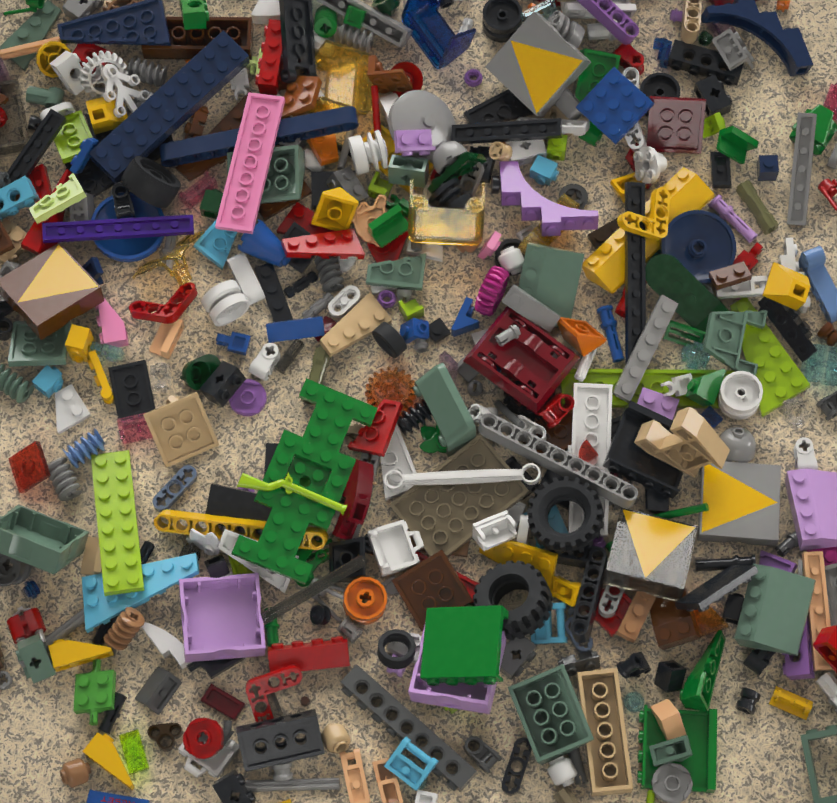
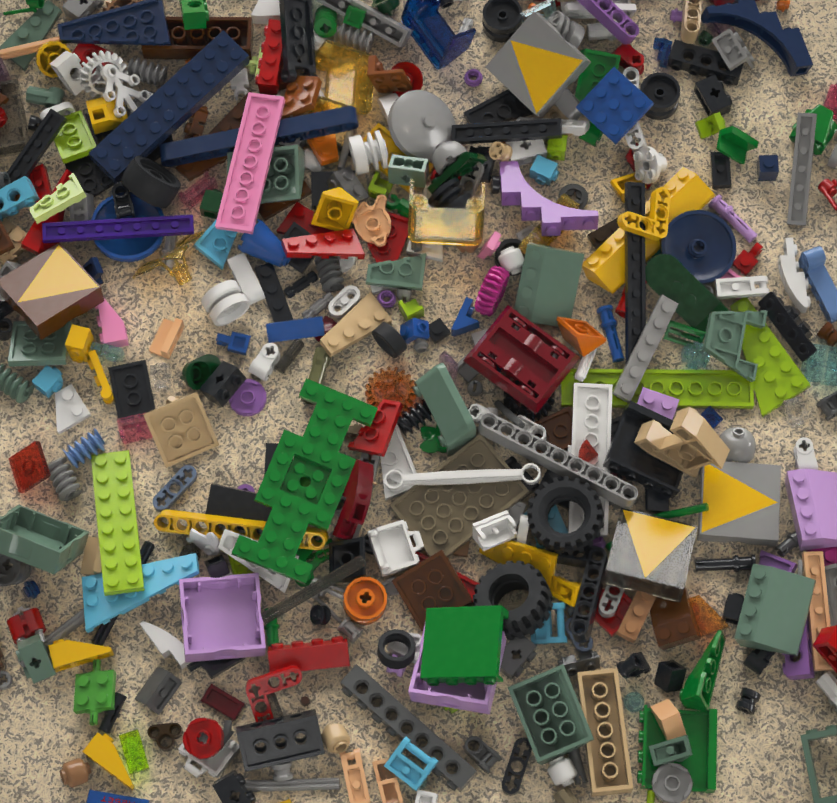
(79, 161): blue plate -> none
(124, 629): medium nougat piece -> none
(170, 311): red beam -> none
(250, 482): lime piece -> none
(375, 108): red bar -> none
(388, 226): green panel -> none
(413, 141): lavender bracket -> none
(509, 334): light grey pin -> none
(530, 308): light grey slope -> none
(553, 412): red piece -> none
(676, 124): plate -> none
(678, 385): white plate -> none
(705, 388): green slope -> none
(716, 588): black tile -> none
(730, 275): plate -> none
(740, 395): white wheel -> none
(762, 215): olive axle -> none
(786, 286): yellow slope -> none
(791, 703): yellow hinge -> none

